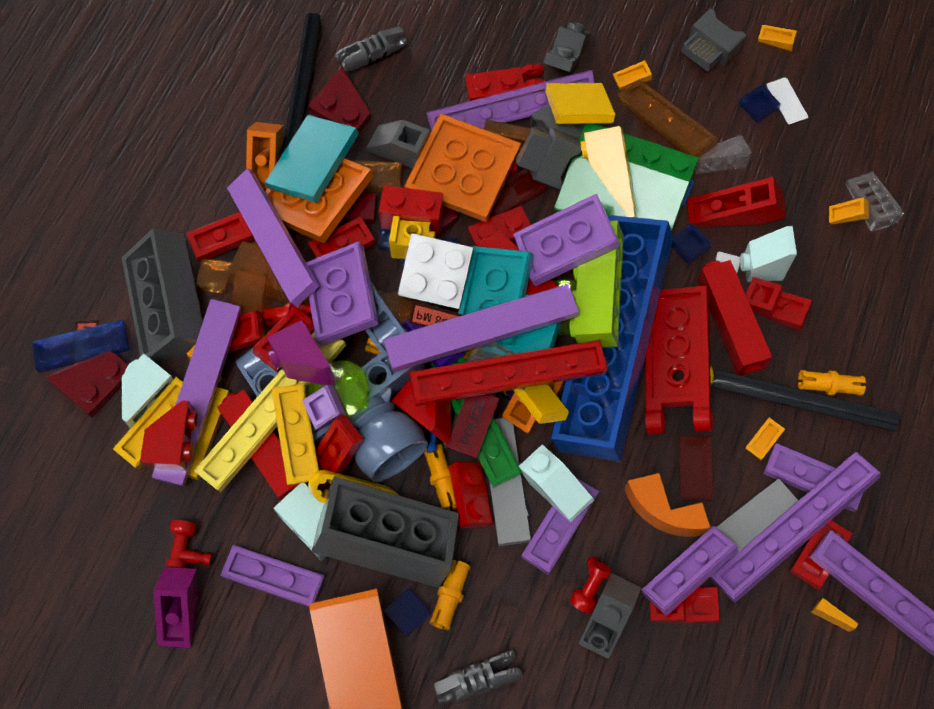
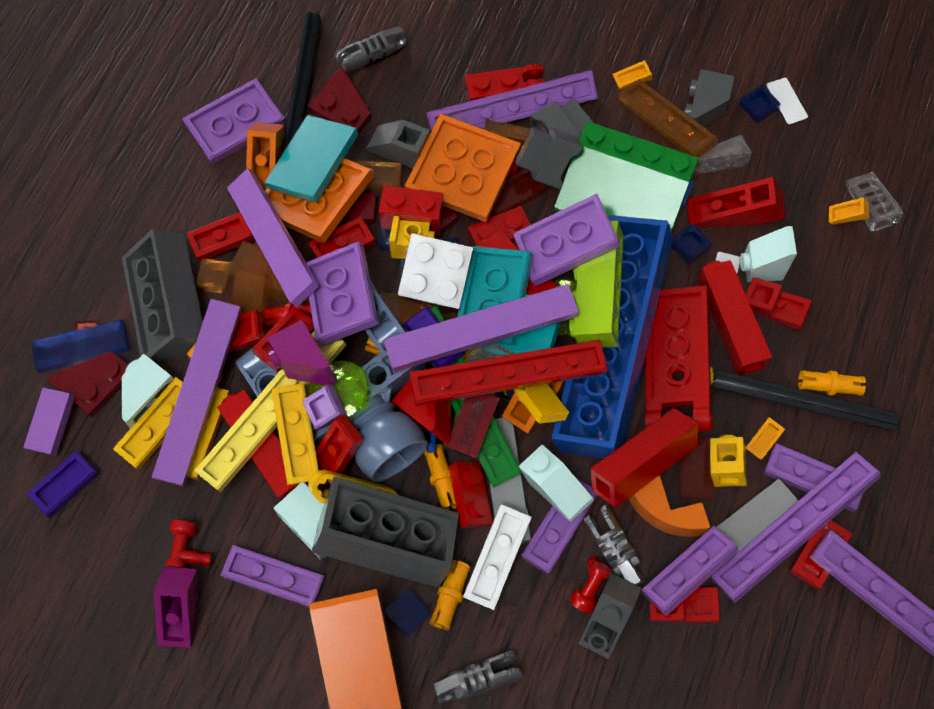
(49, 421): none -> medium lavender tile
(62, 484): none -> dark purple tile
(168, 439): red slope -> none
(223, 124): none -> medium lavender tile
(426, 315): clear red sticker -> none
(497, 557): none -> white plate
(568, 46): dark grey slope -> none
(579, 103): yellow tile -> none
(609, 160): yellow slope -> none
(616, 547): none -> flat silver hinge
(644, 457): none -> red brick
(710, 96): none -> dark grey slope
(712, 42): dark grey piece -> none
(722, 470): none -> yellow brick
(778, 37): light orange piece -> none
(834, 615): light orange piece -> none

